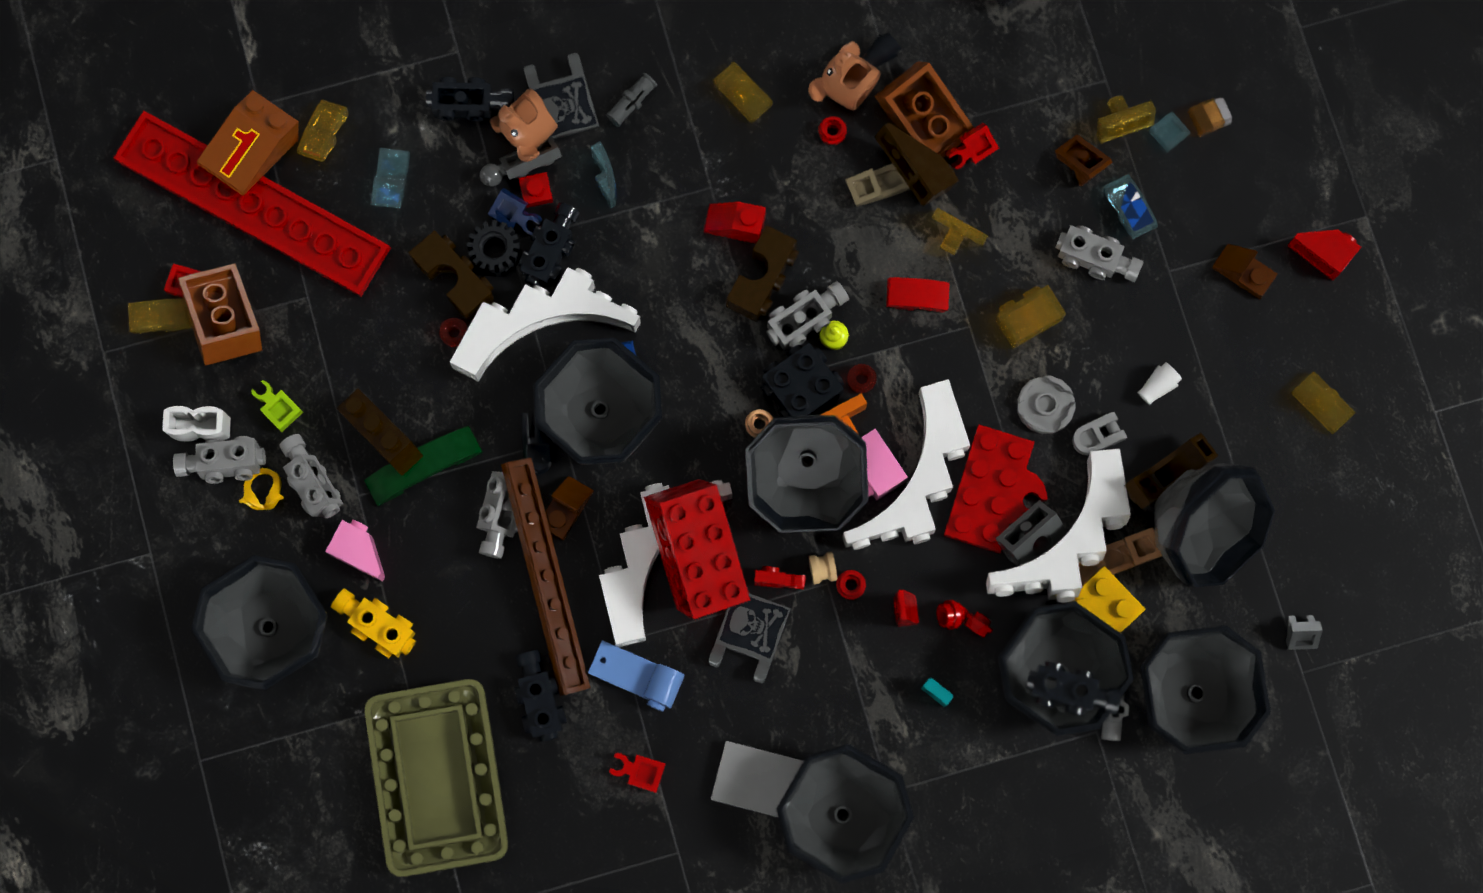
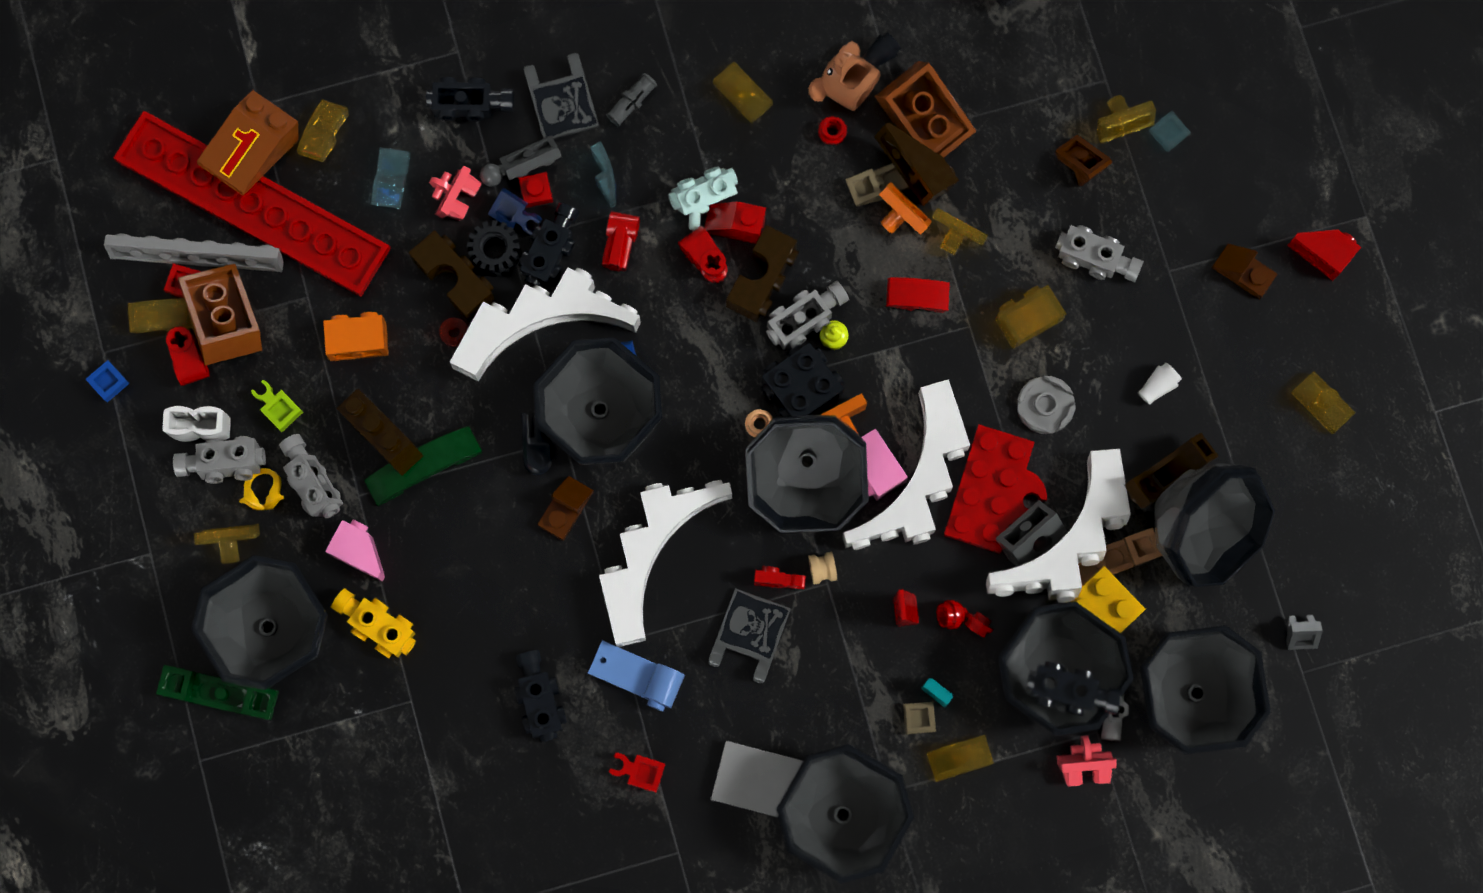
(107, 381): none -> blue plate
(188, 359): none -> red piece
(193, 253): none -> light grey plate
(215, 693): none -> dark green slope
(227, 539): none -> clear yellow tile
(355, 336): none -> orange brick
(436, 778): olive wedge -> none
(450, 205): none -> coral hips
(496, 517): light grey brick -> none
(525, 124): nougat piece -> none
(545, 576): reddish brown tile -> none
(621, 233): none -> red piece
(696, 195): none -> light aqua brick
(697, 548): red brick -> none
(702, 251): none -> red piece
(853, 575): red plate -> none
(861, 369): clear red plate -> none
(902, 211): none -> orange tile
(919, 718): none -> dark tan tile
(960, 758): none -> clear yellow slope
(975, 145): red plate -> none
(1086, 758): none -> coral hips
(1090, 438): light grey plate -> none
(1131, 206): slope -> none
(1210, 116): clear orange piece -> none

